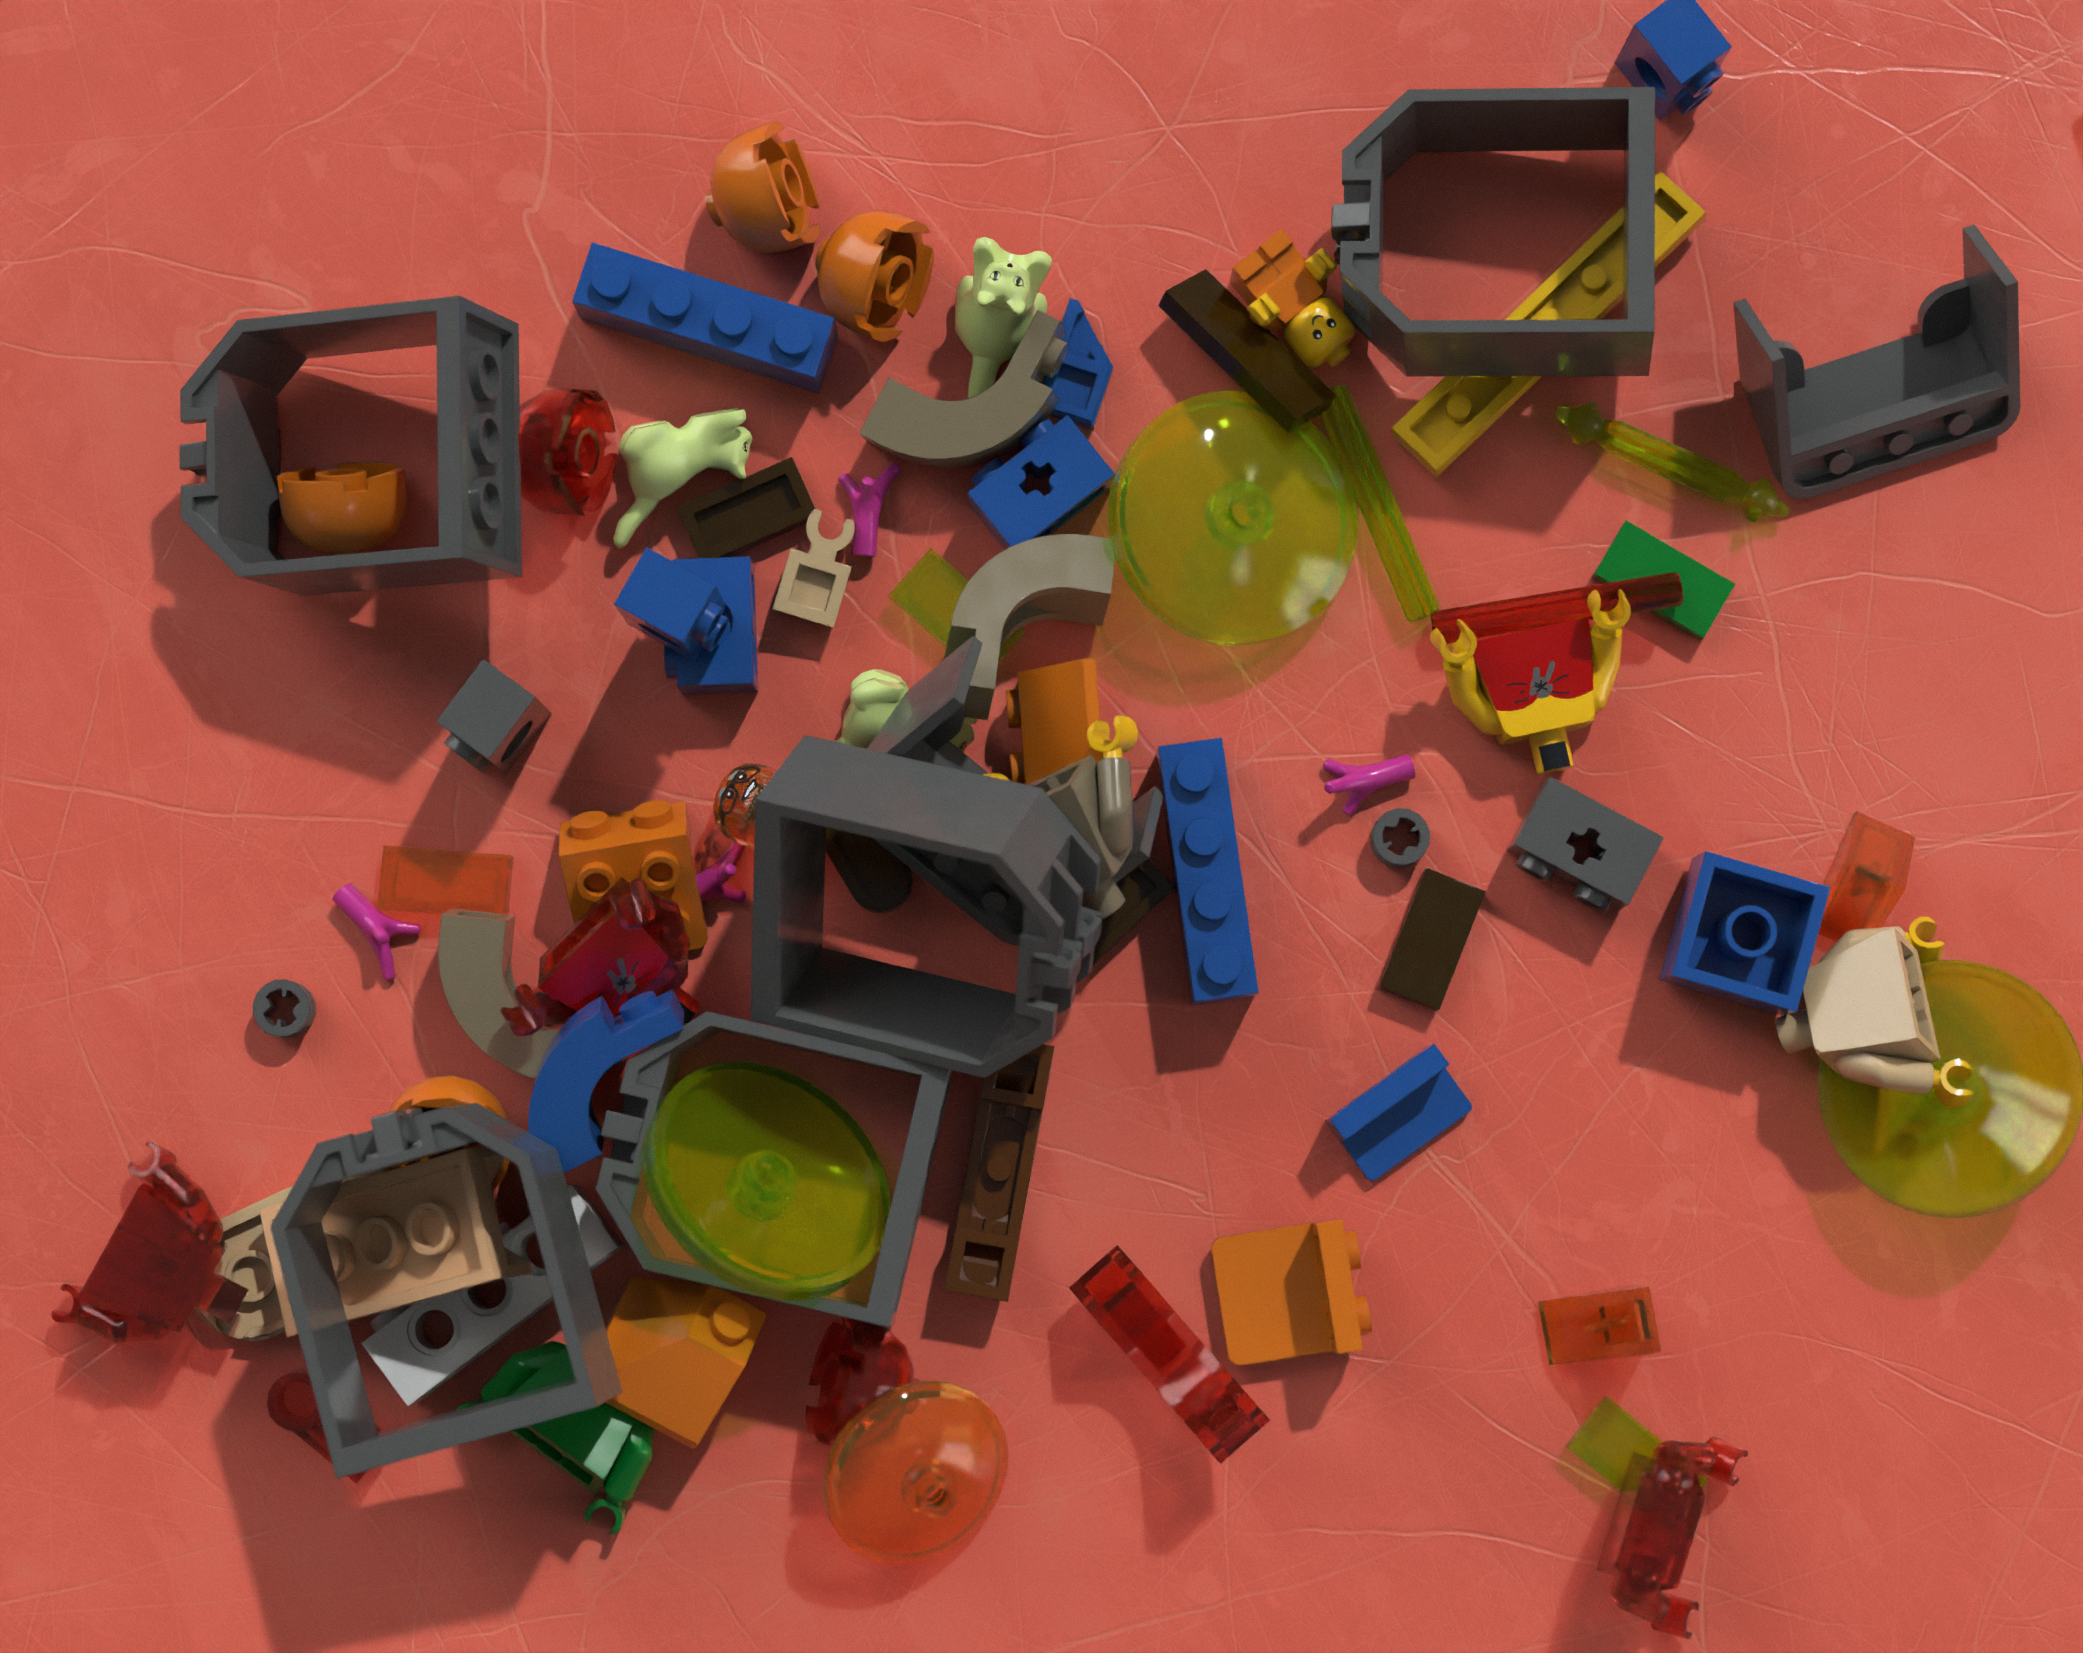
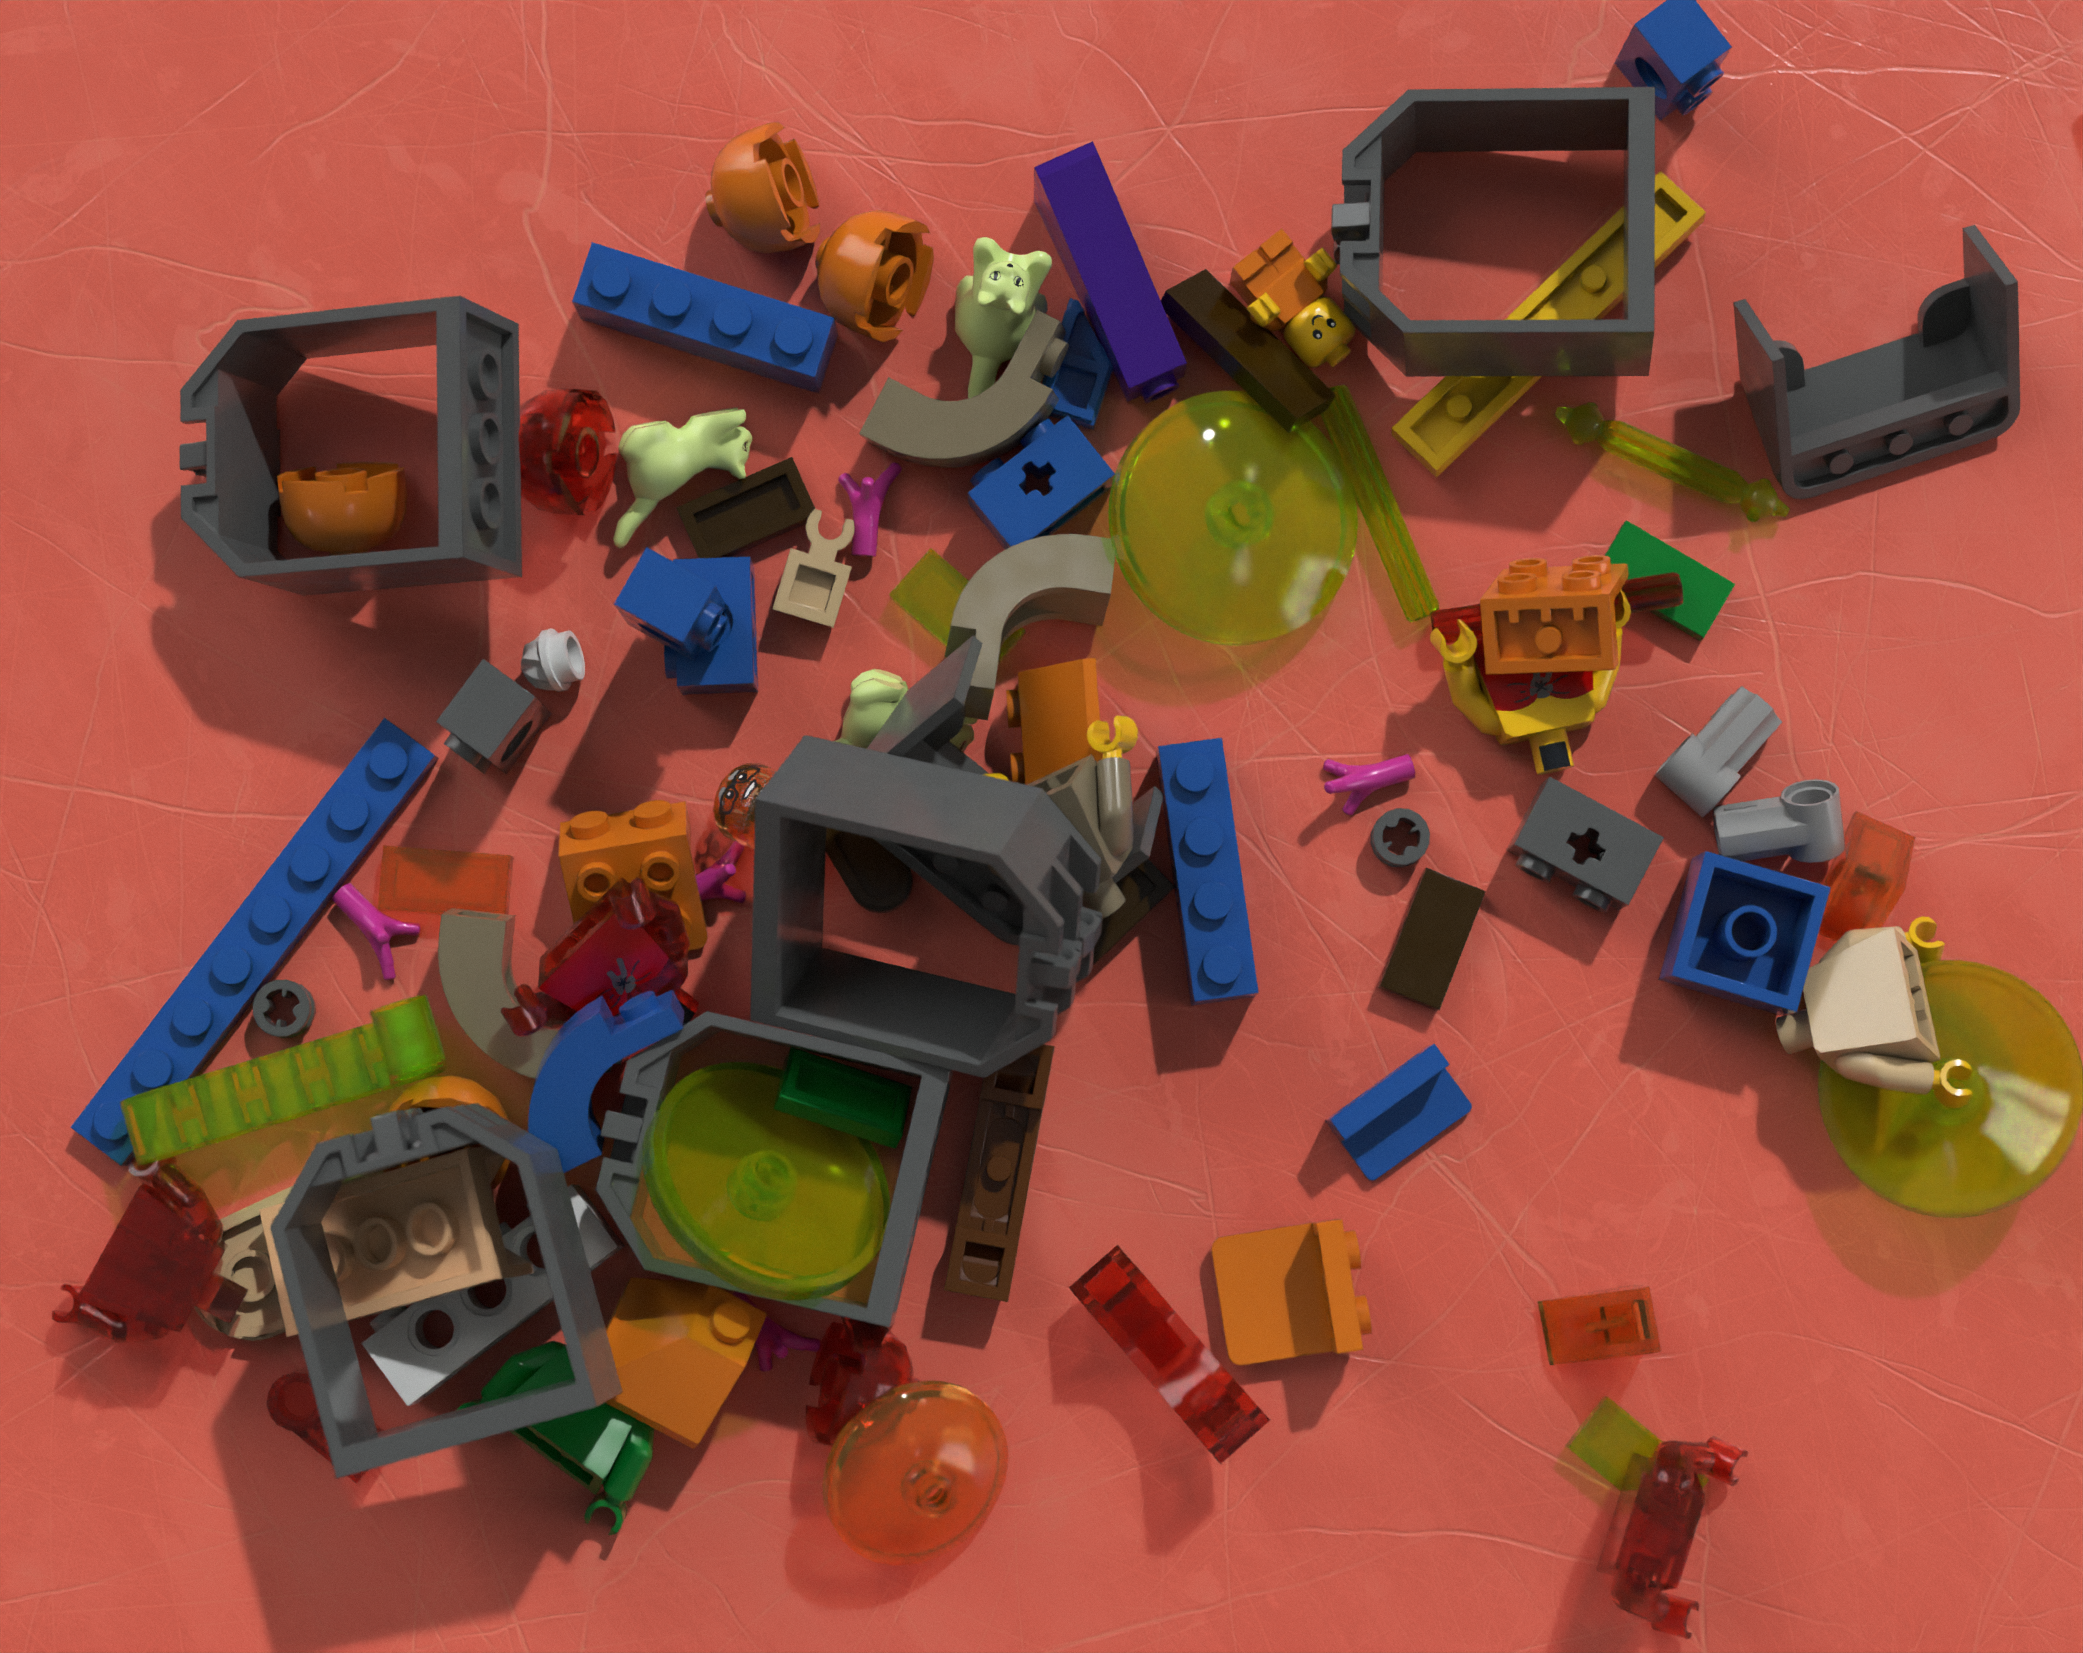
(261, 931): none -> blue plate
(288, 1084): none -> clear neon green beam
(553, 660): none -> white plate
(777, 1339): none -> dark pink bar
(842, 1098): none -> green tile
(1108, 273): none -> dark purple slope
(1552, 616): none -> orange bracket
(1708, 763): none -> light grey piece
(1798, 823): none -> light grey piece

